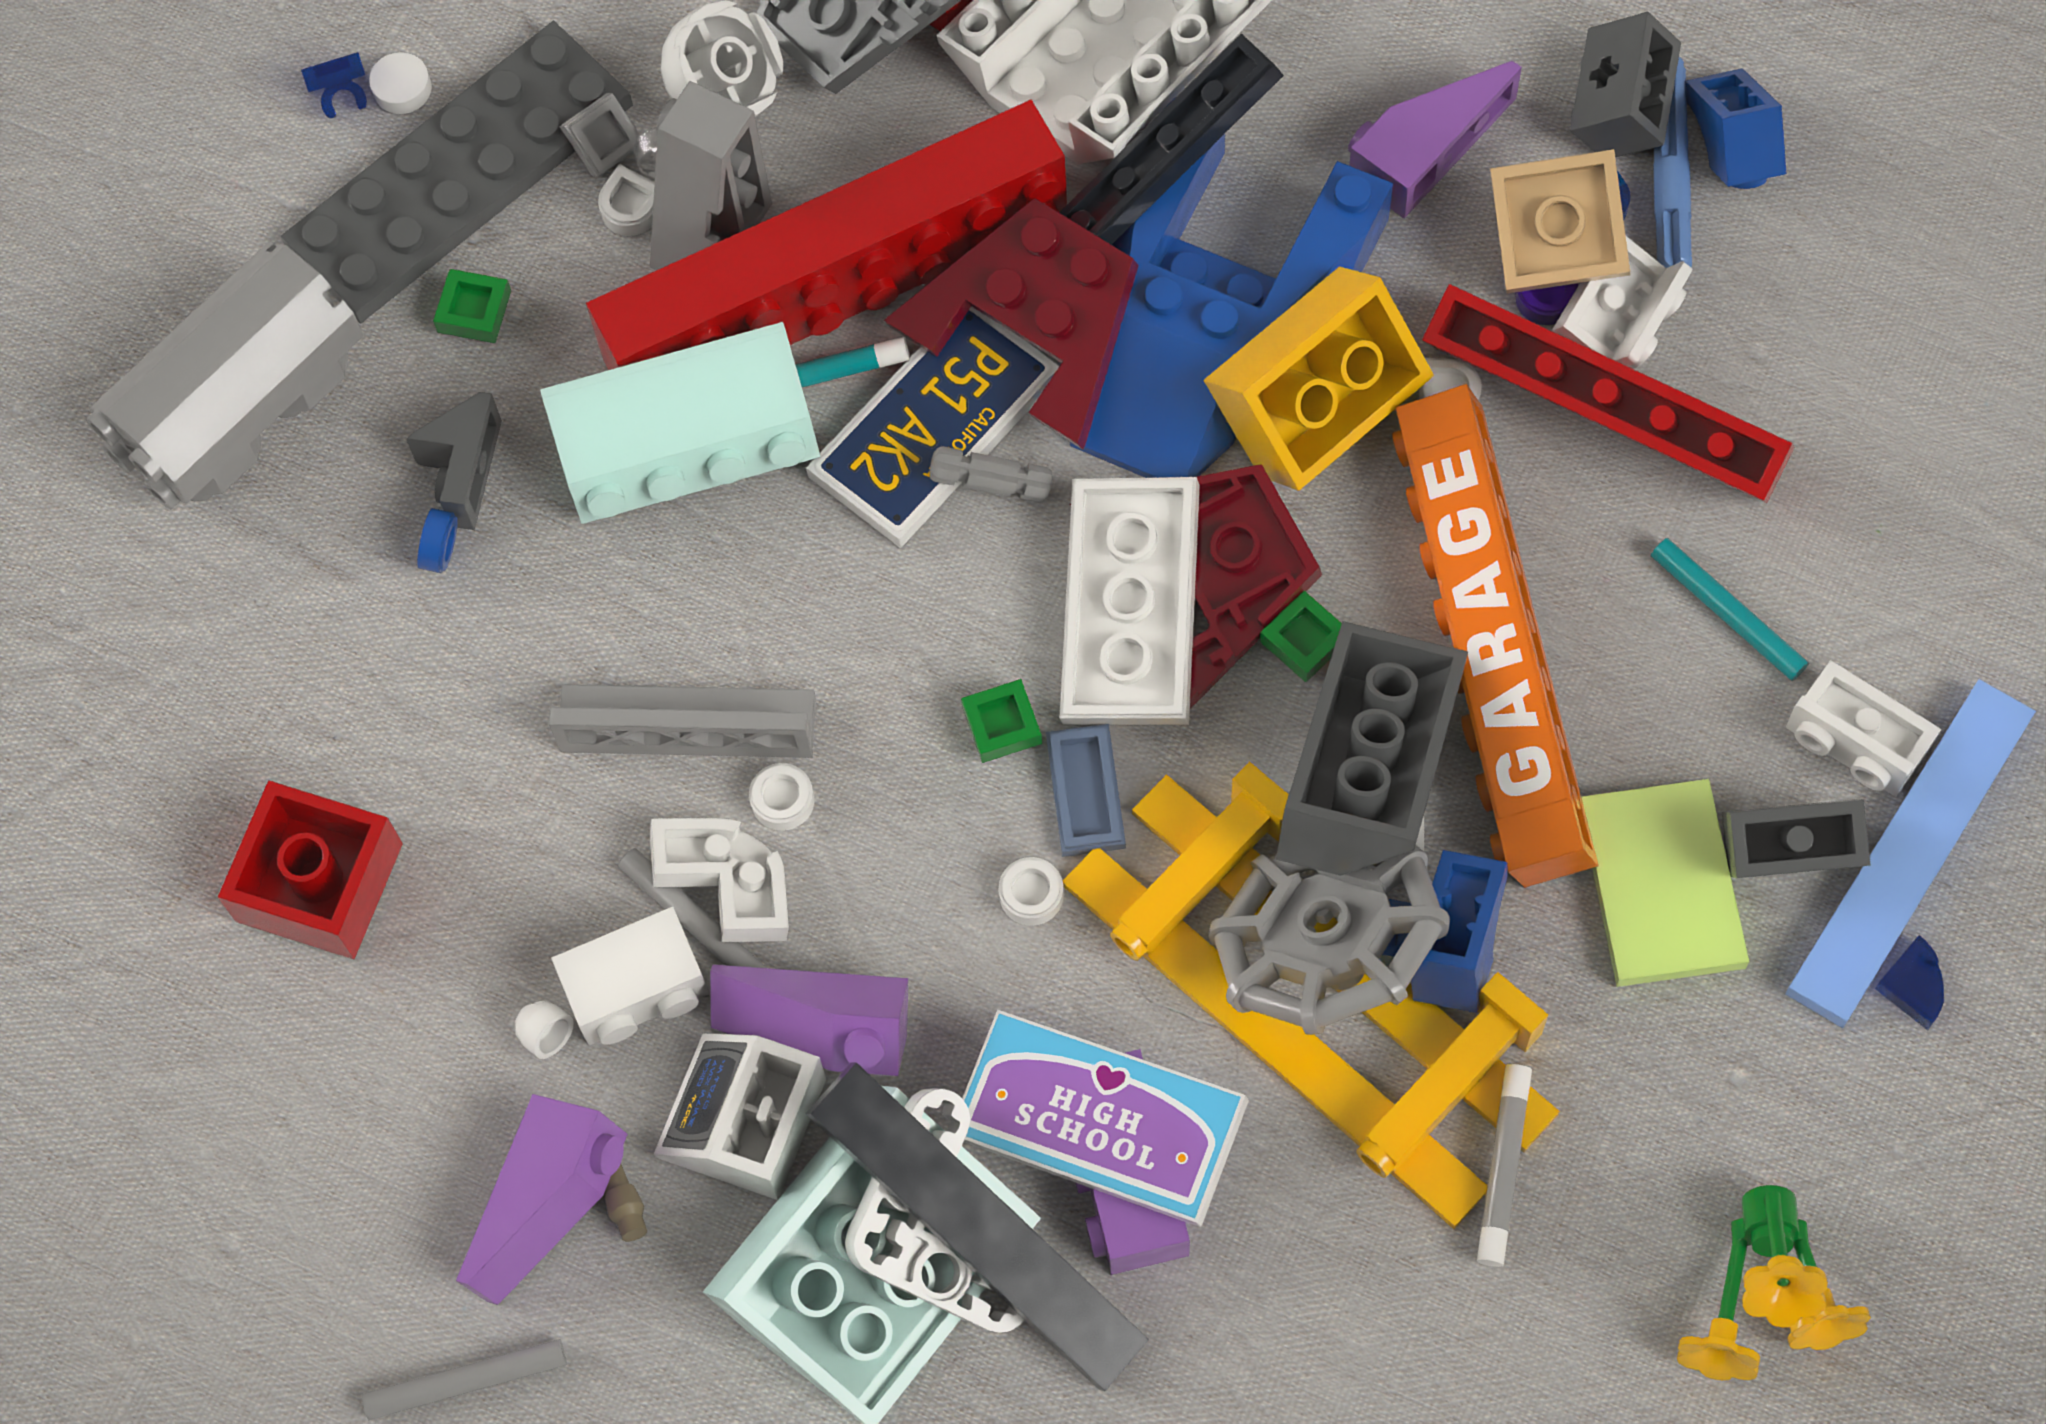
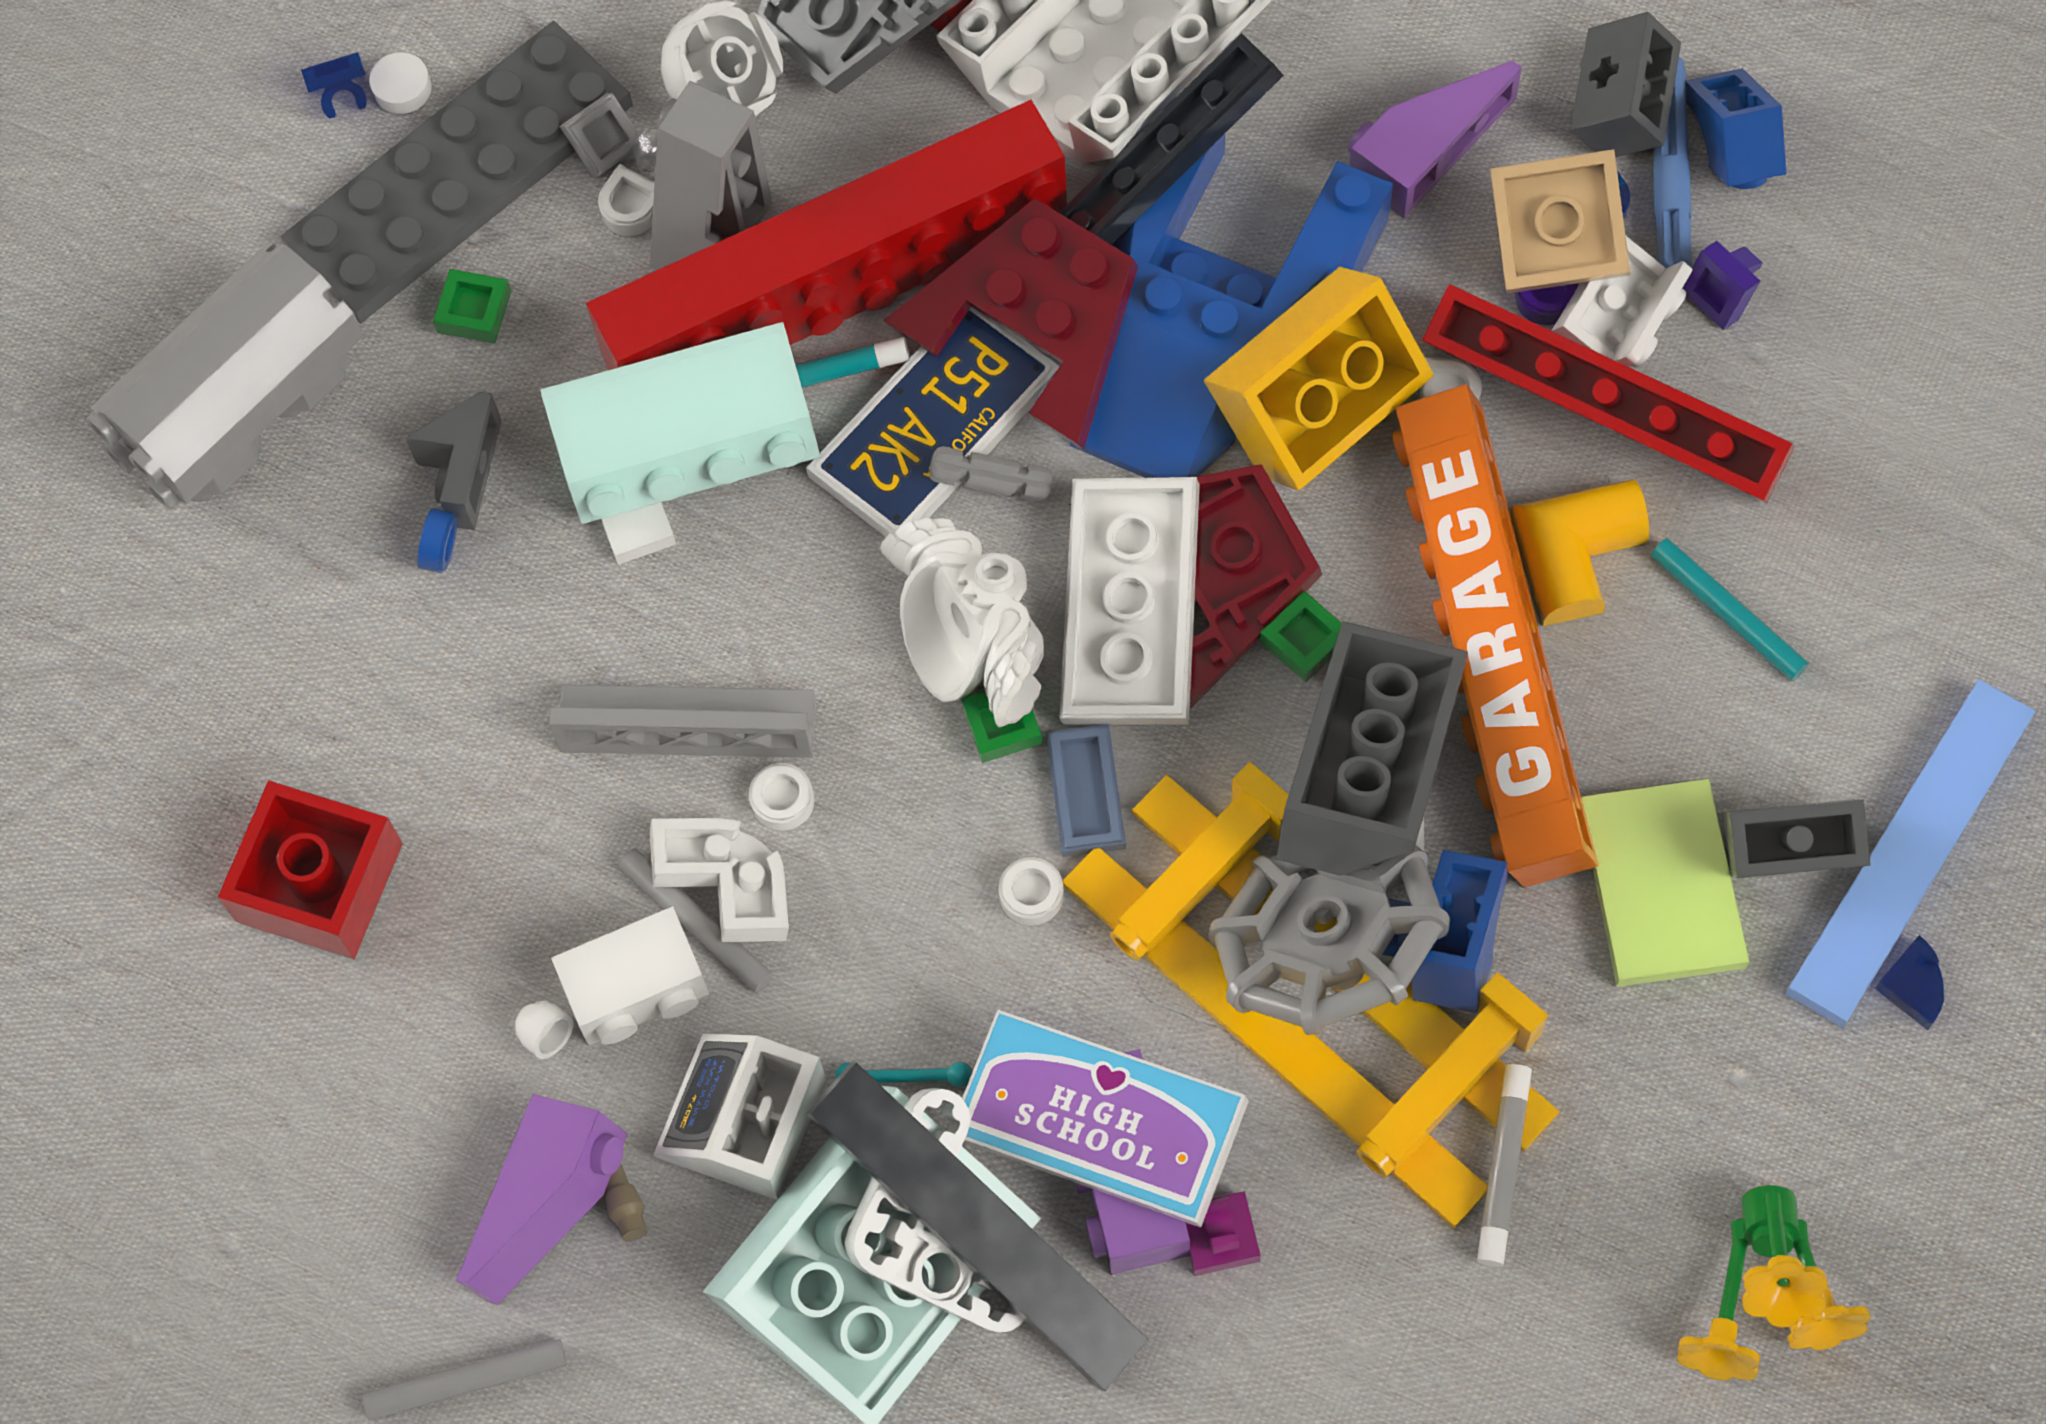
(638, 532): none -> white tile
(816, 1012): medium lavender slope -> none
(957, 1074): none -> teal hinge
(966, 617): none -> white piece
(1225, 1236): none -> magenta tile
(1562, 534): none -> yellow brick
(1723, 282): none -> dark purple tile
(1861, 729): white bracket -> none

